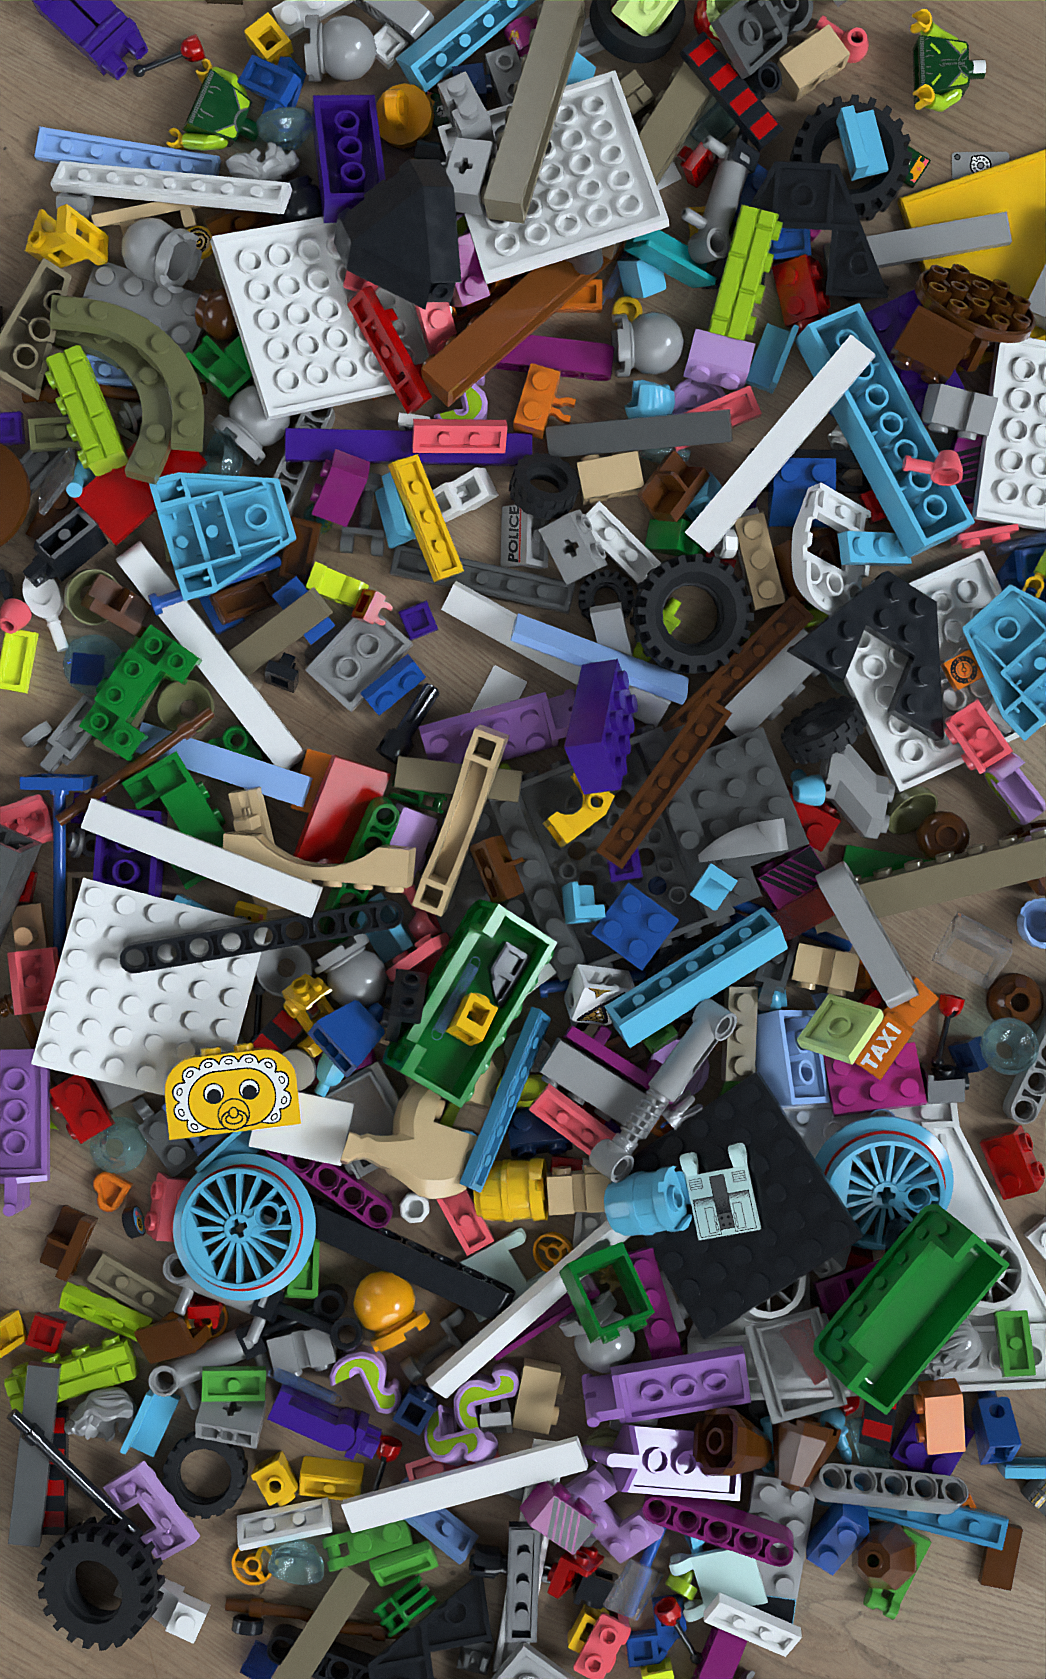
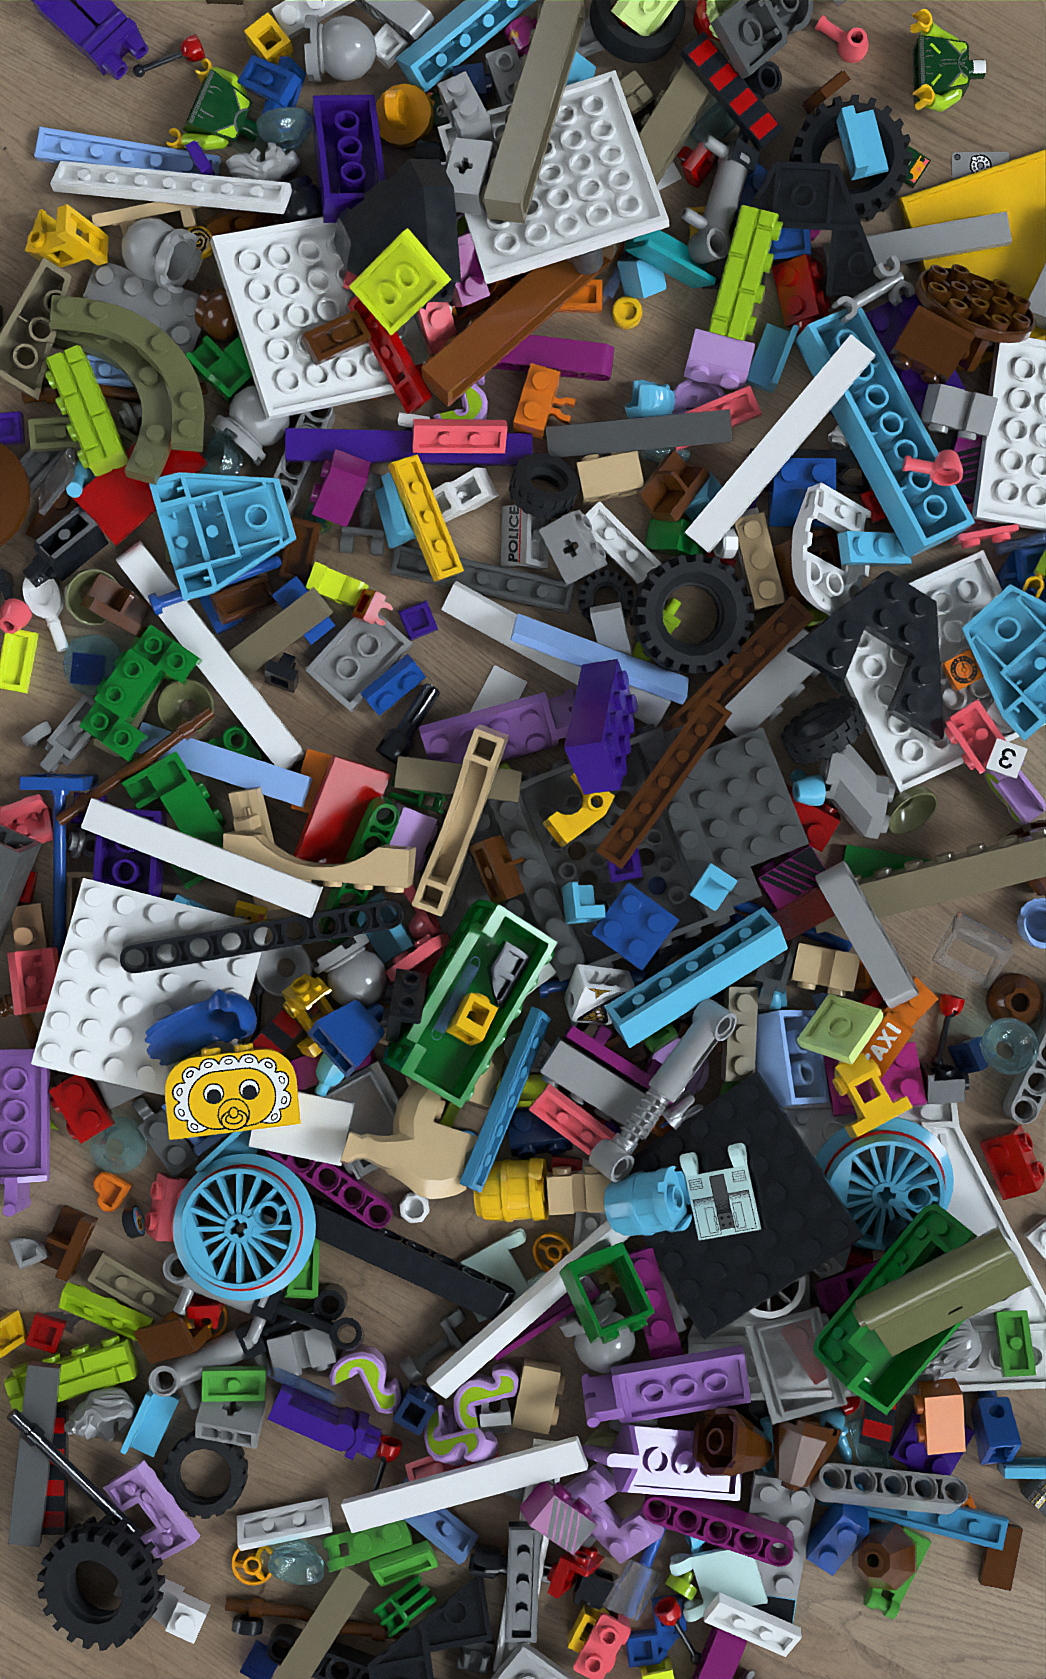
(28, 1251): none -> light grey tile
(79, 202): light grey tile -> none
(199, 158): none -> dark purple tile
(200, 1024): none -> blue hair
(276, 1469): yellow brick -> none
(303, 1065): light grey piece -> none
(330, 1478): yellow slope -> none
(336, 337): none -> reddish brown plate
(387, 1308): light orange tile -> none
(399, 282): none -> neon yellow tile
(467, 1226): coral plate -> none
(647, 343): light grey tile -> none
(747, 841): light grey piece -> none
(812, 61): tan brick -> none
(825, 91): none -> reddish brown tile
(874, 1111): none -> yellow tile
(891, 281): none -> light grey bar
(942, 833): reddish brown piece -> none
(942, 1292): none -> olive door
(1006, 758): none -> white tile

